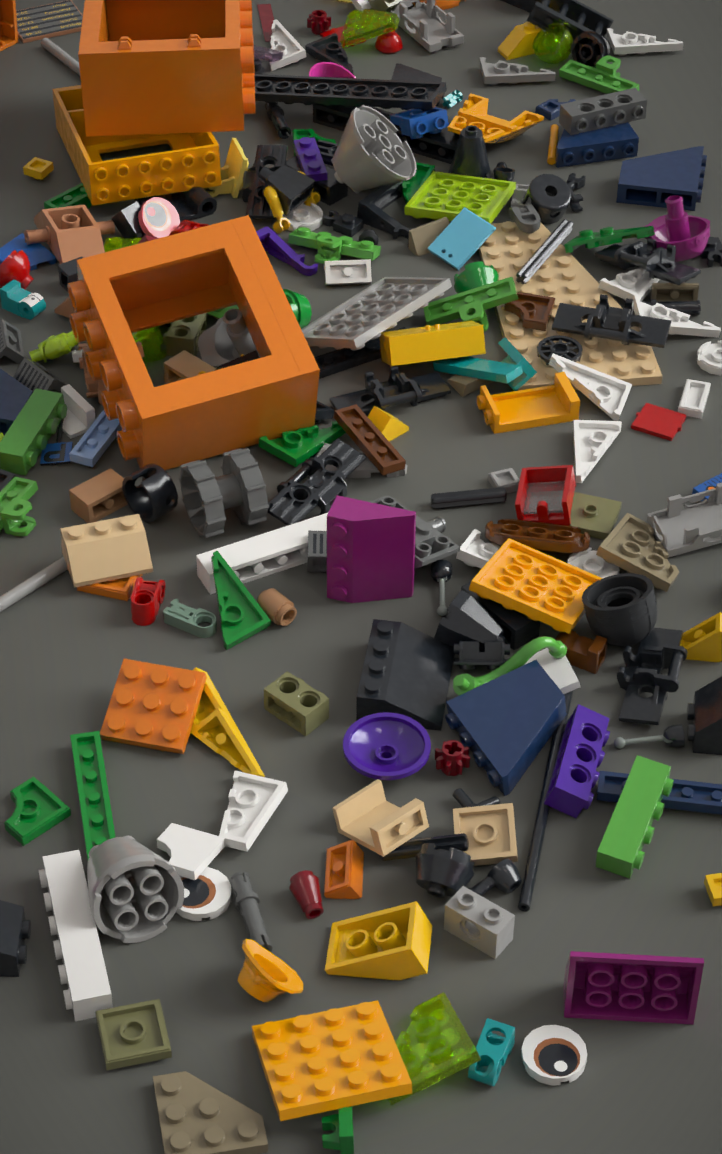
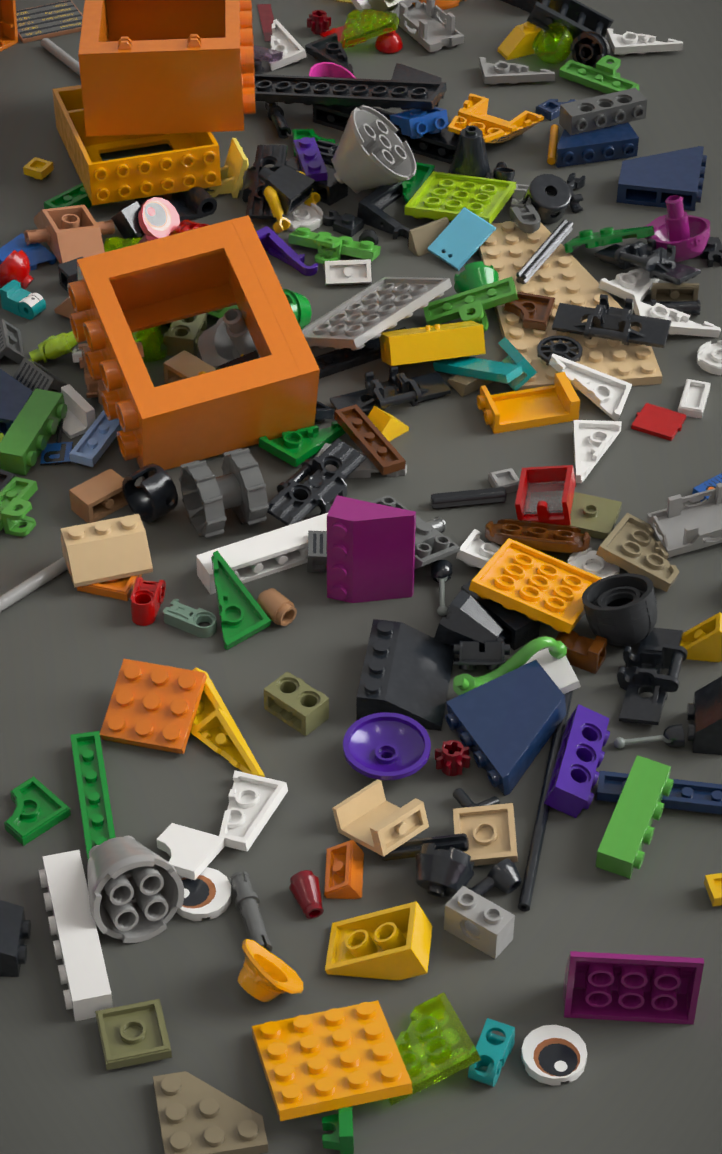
(451, 100): teal piece -> none

